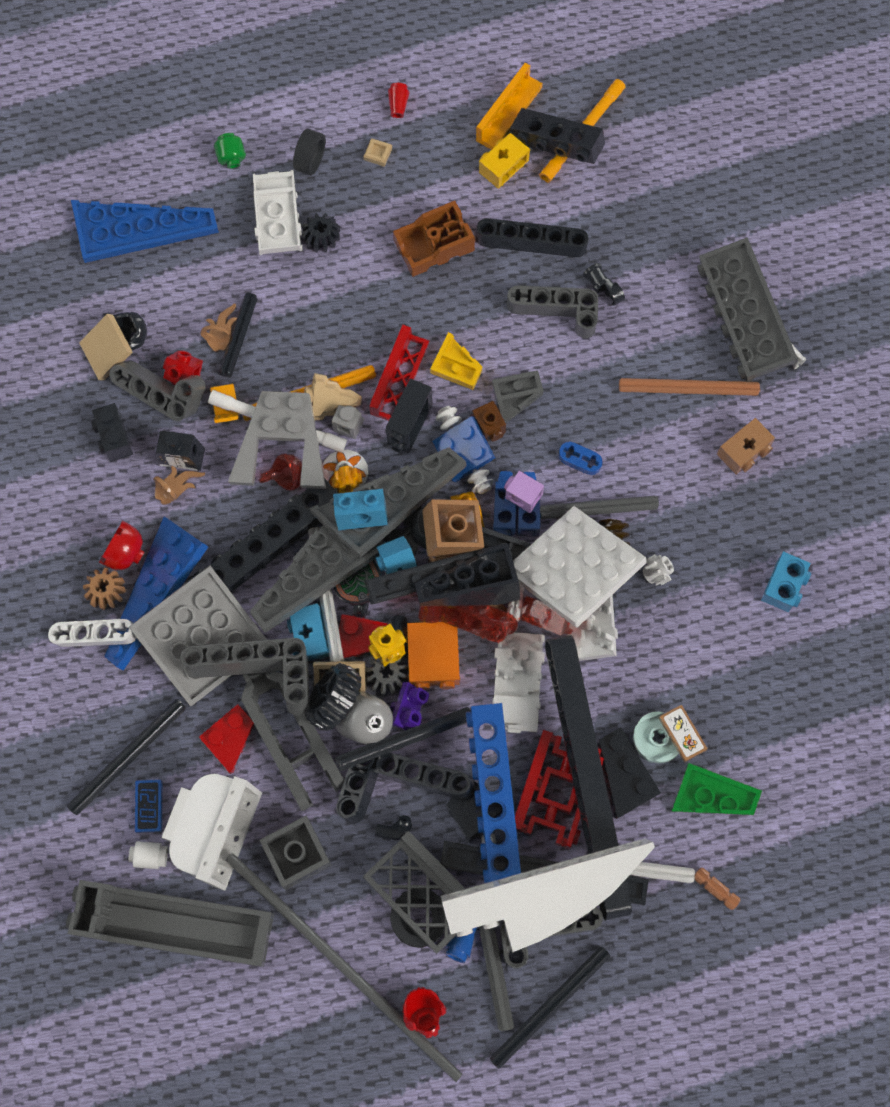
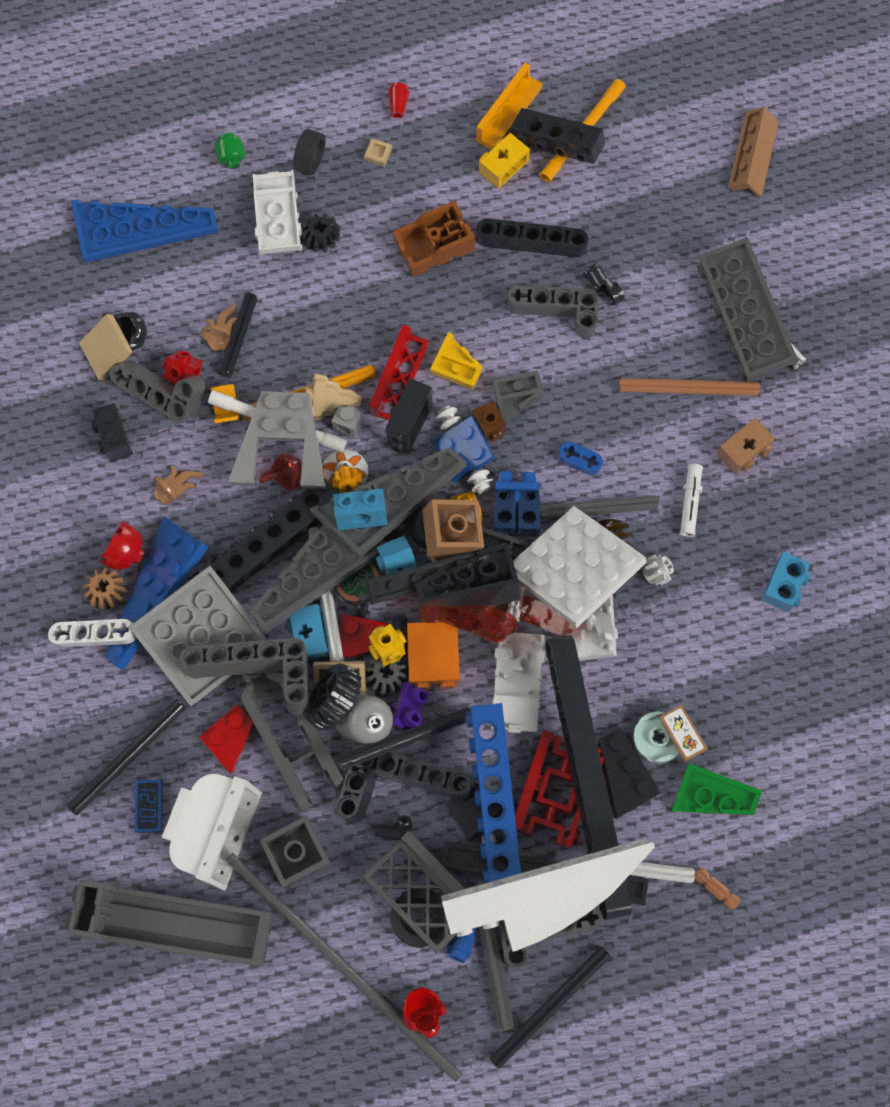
(148, 855): white brick -> none
(177, 451): black torso -> none
(523, 491): lavender brick -> none
(690, 509): none -> white pin
(754, 151): none -> medium nougat panel

